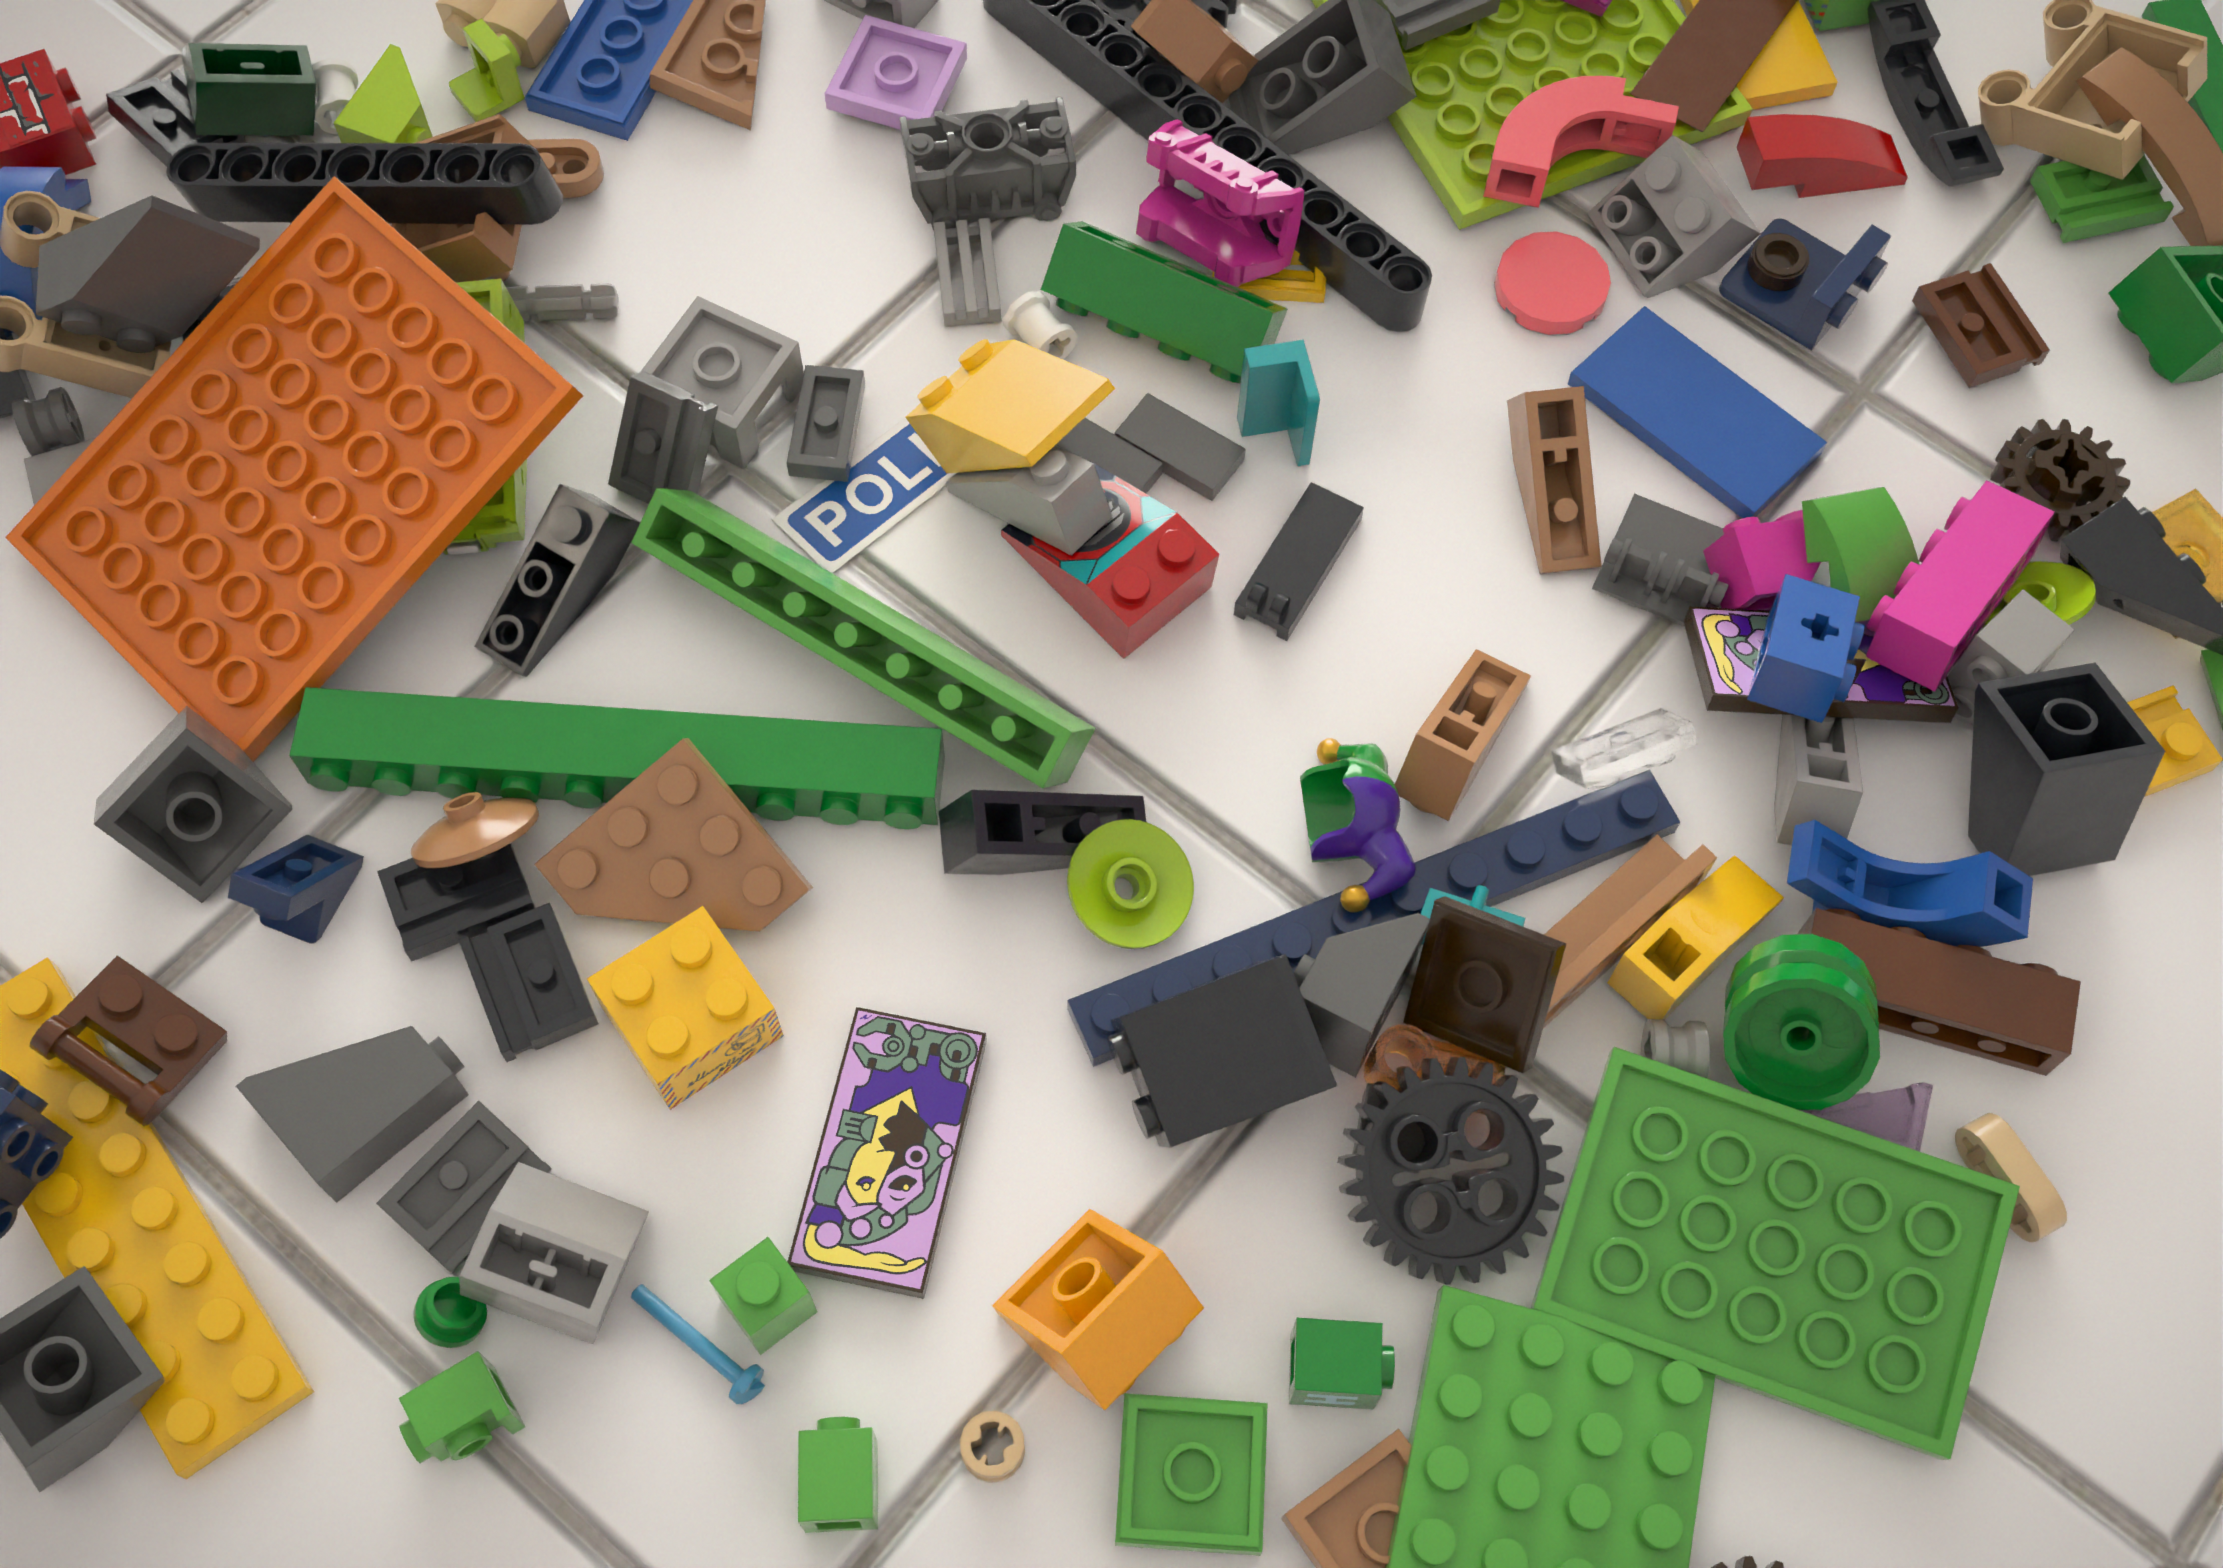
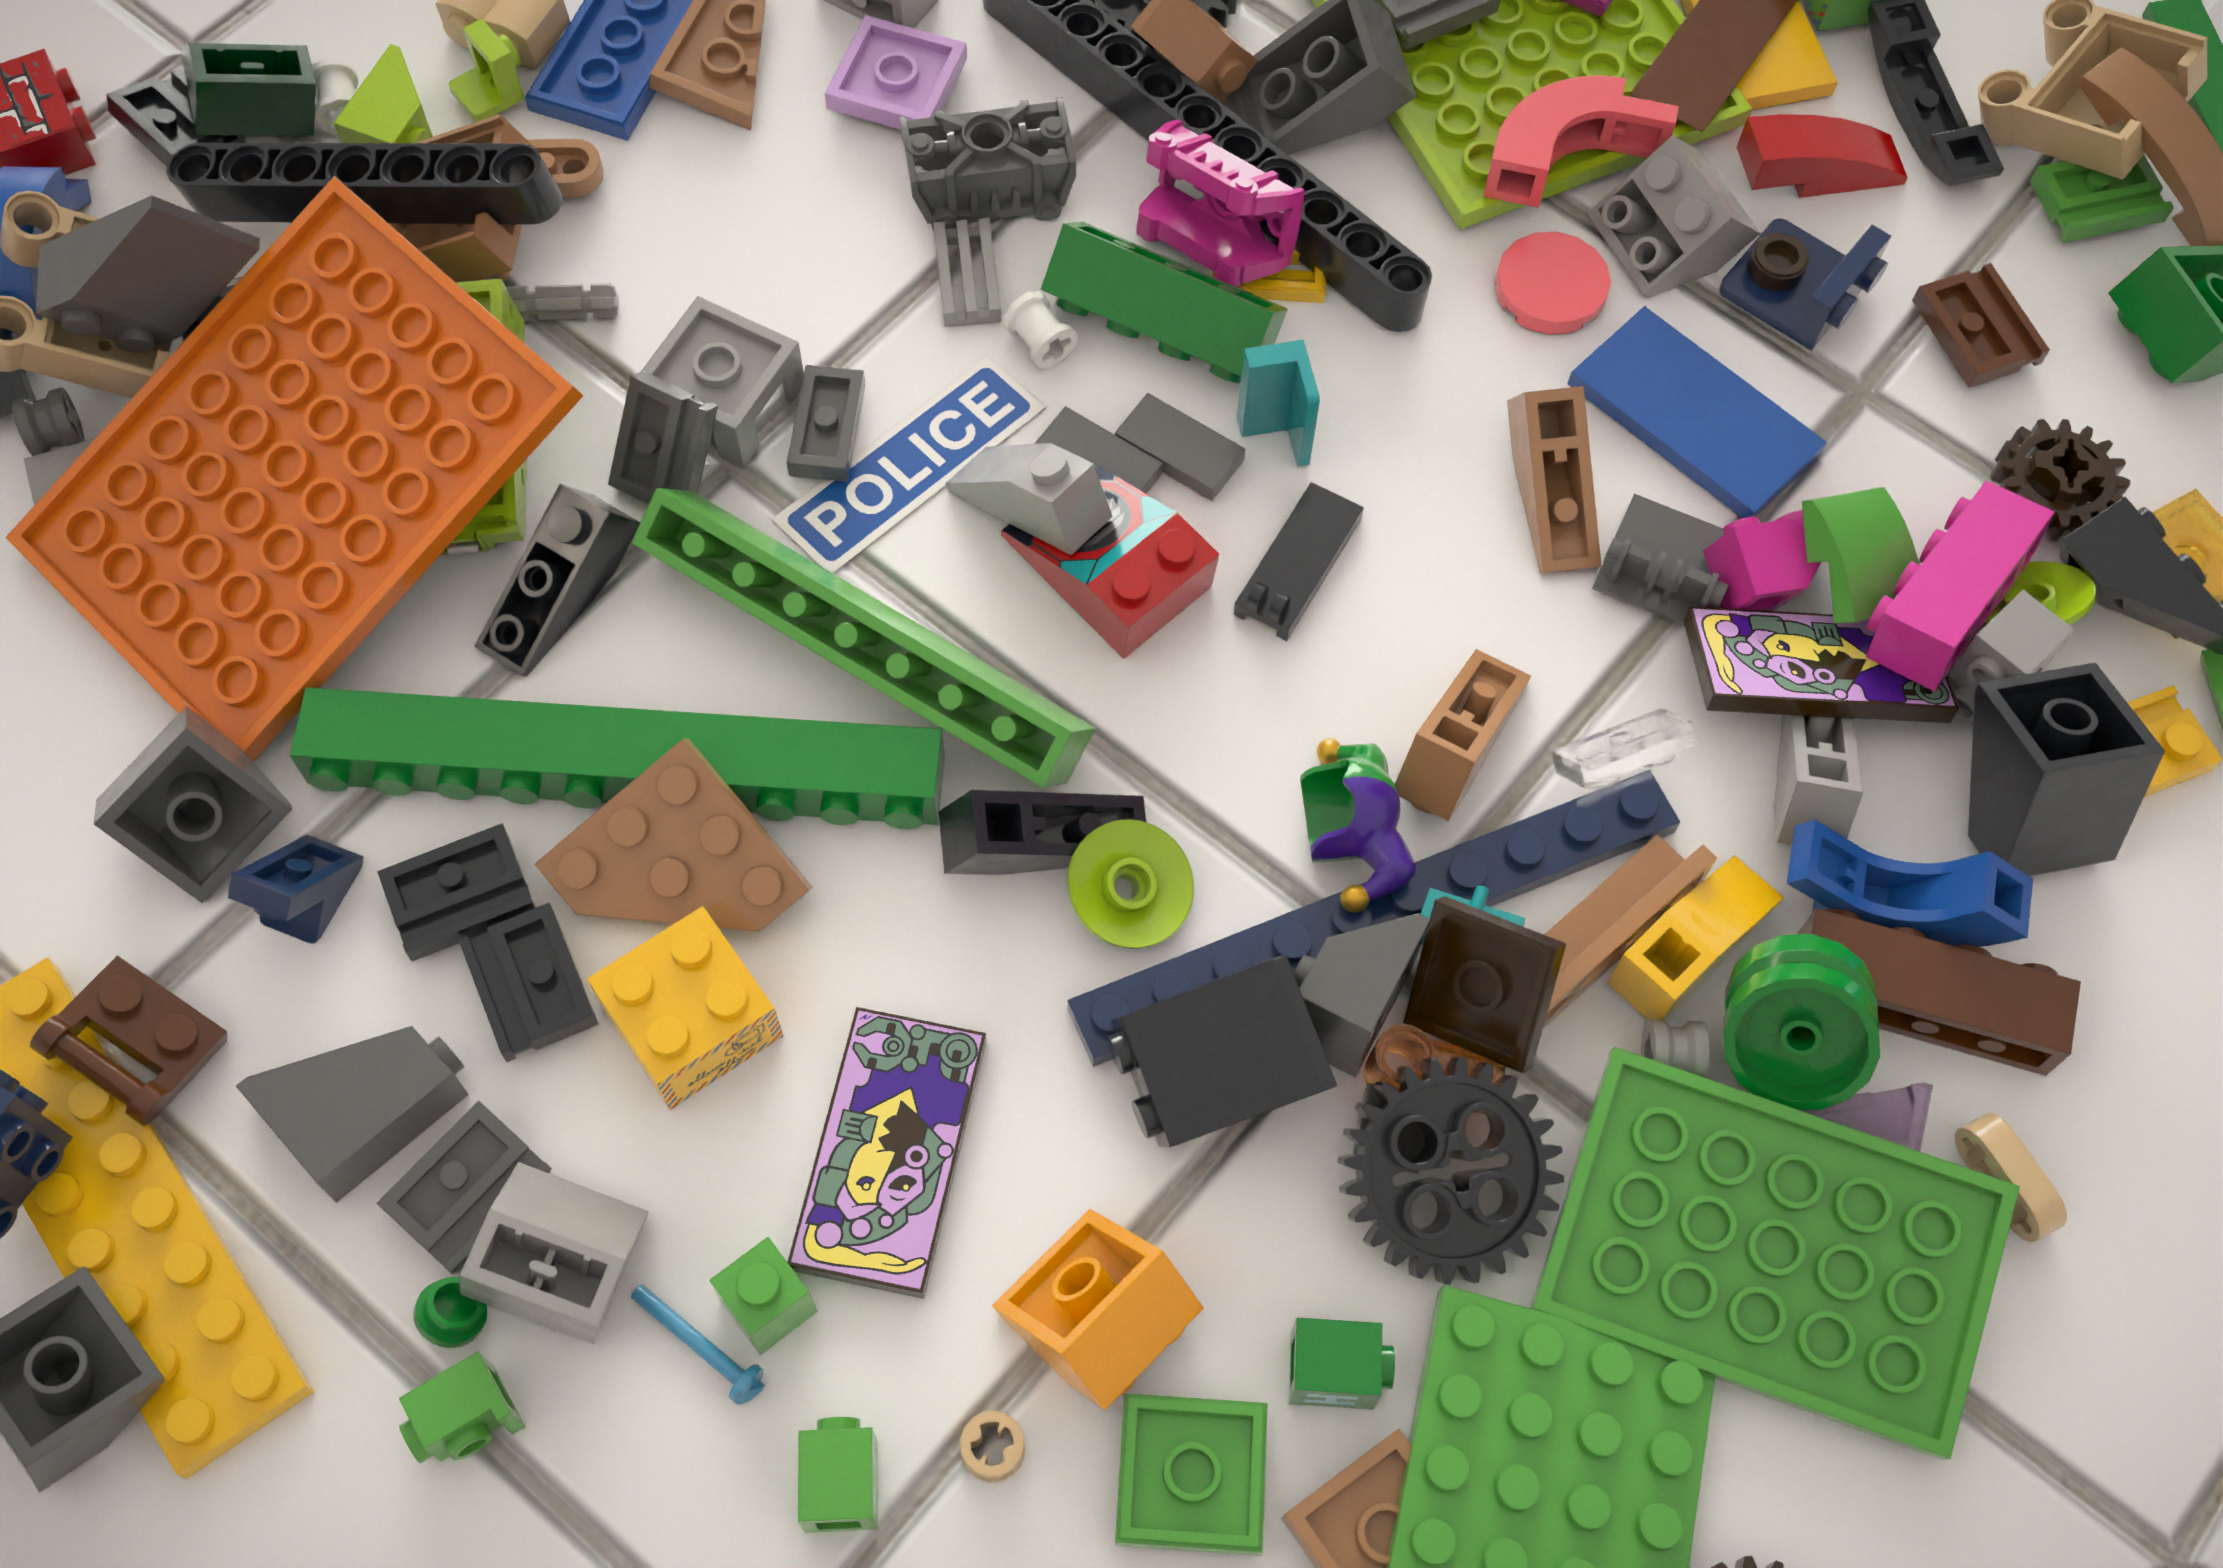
(473, 829): medium nougat dish -> none
(1004, 407): yellow slope -> none
(1807, 649): blue brick -> none

